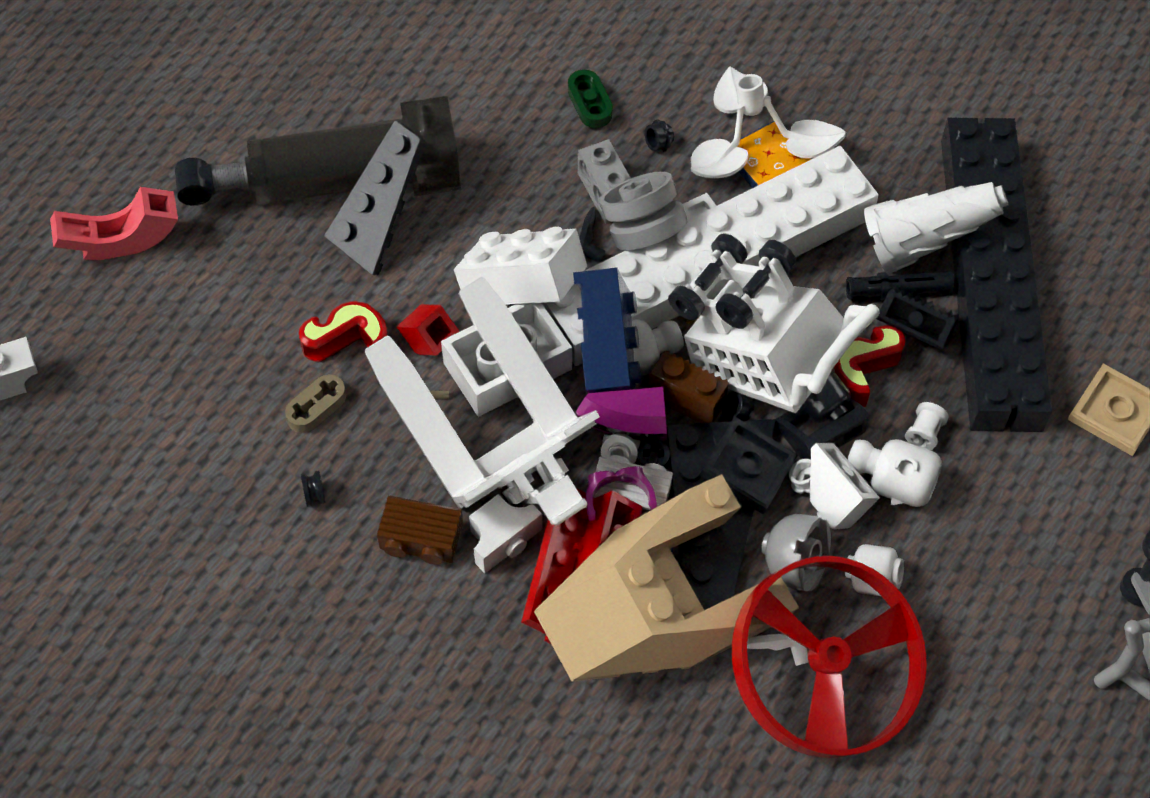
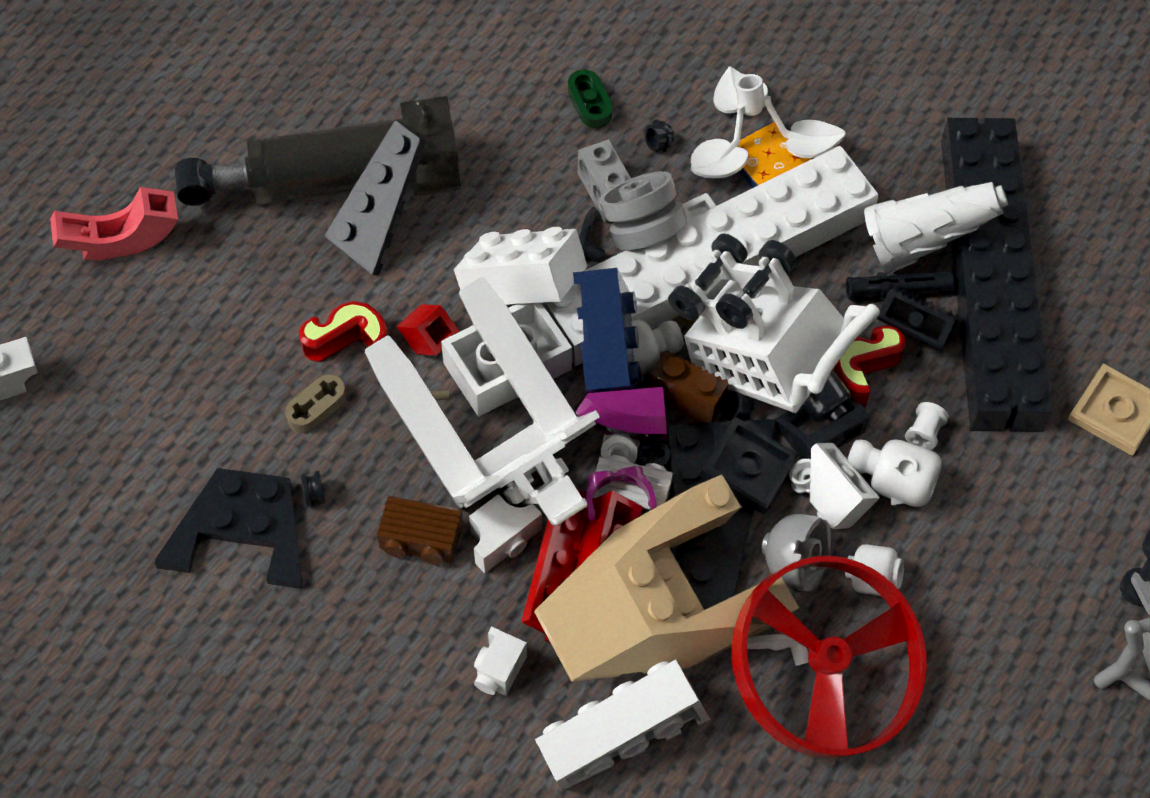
(244, 511): none -> black wing
(500, 662): none -> white brick
(621, 724): none -> white wedge

